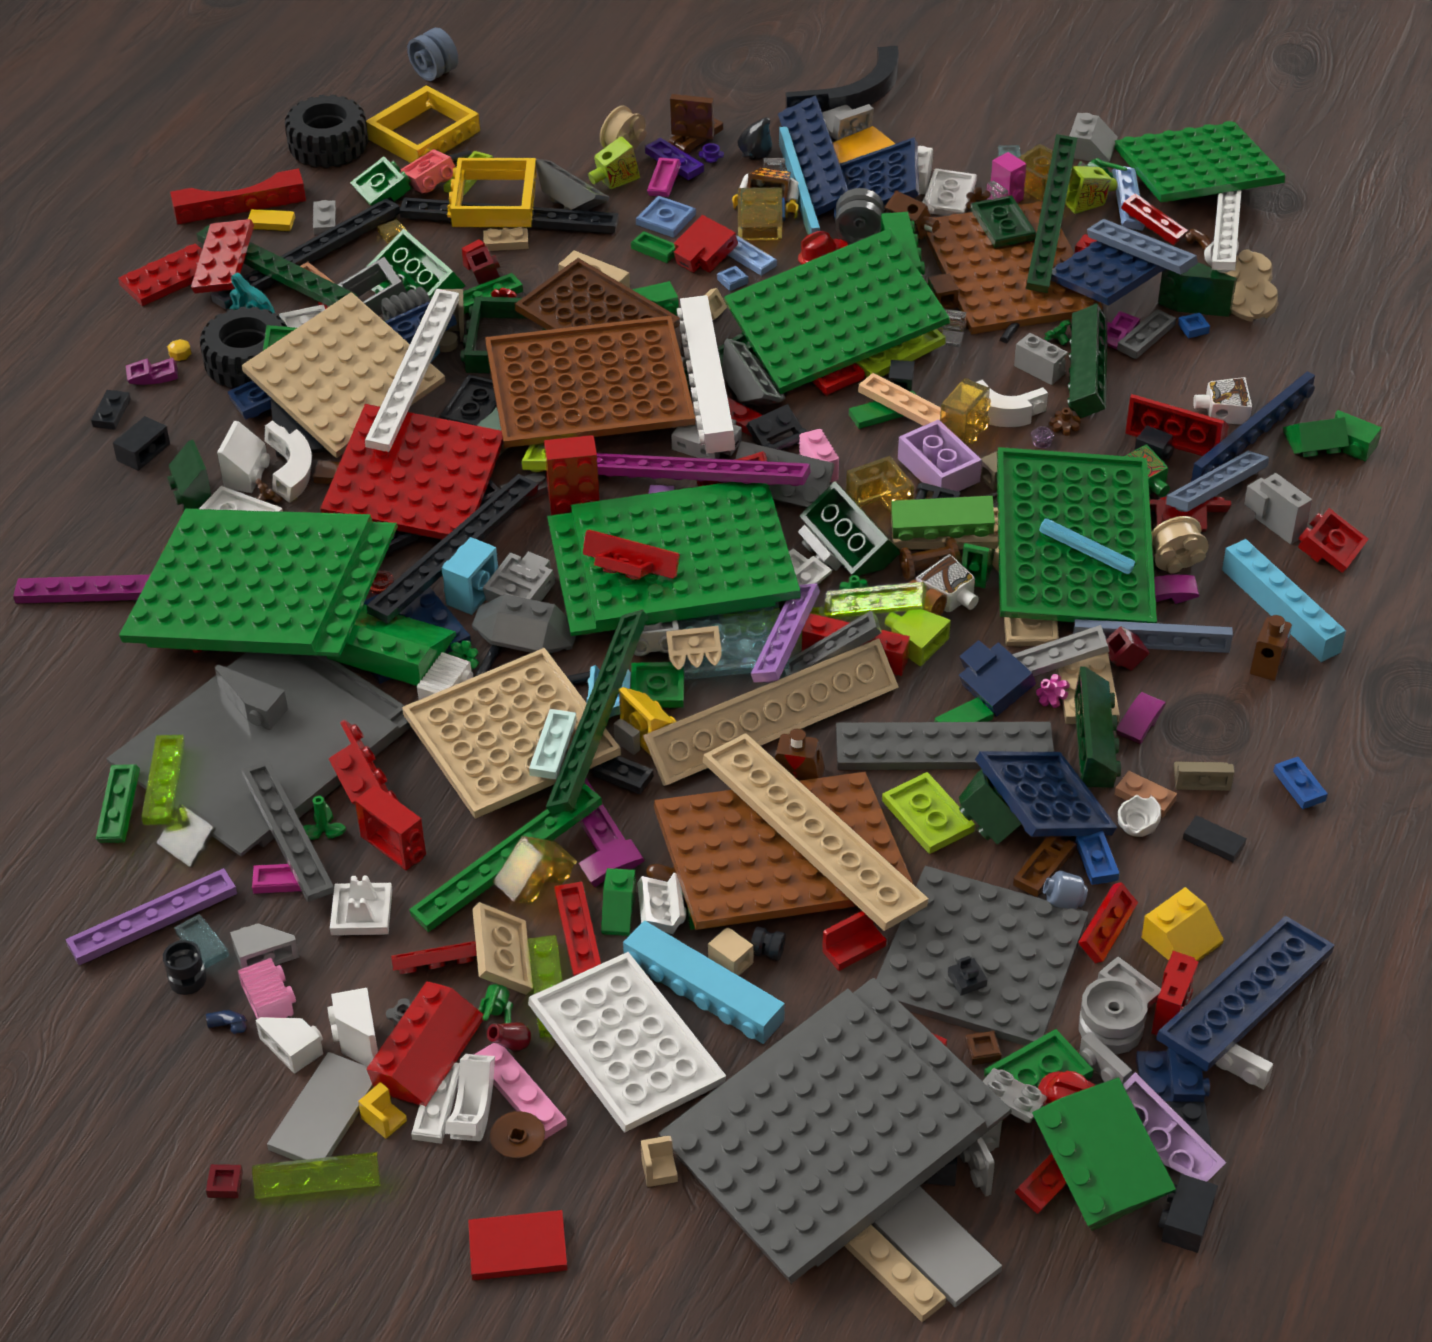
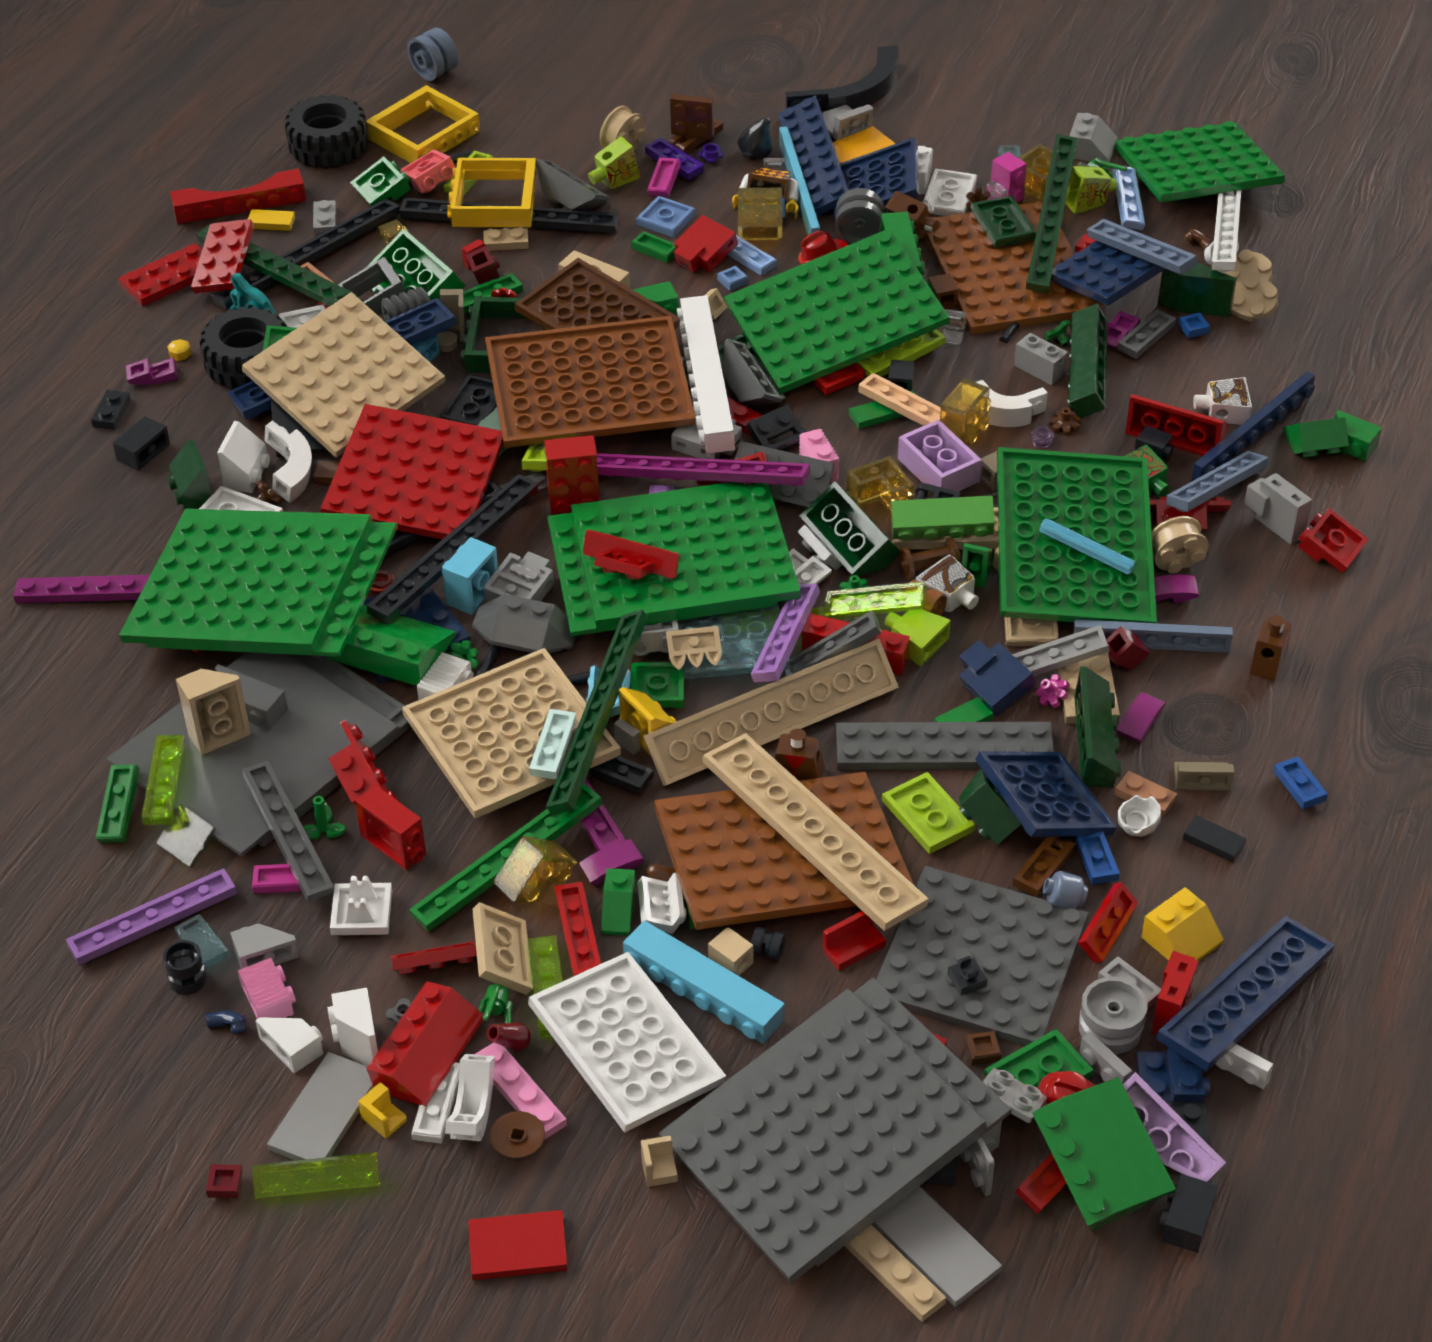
(213, 708): none -> tan slope
(411, 371): white plate -> none
(1154, 219): red plate -> none
(1282, 597): medium azure brick -> none

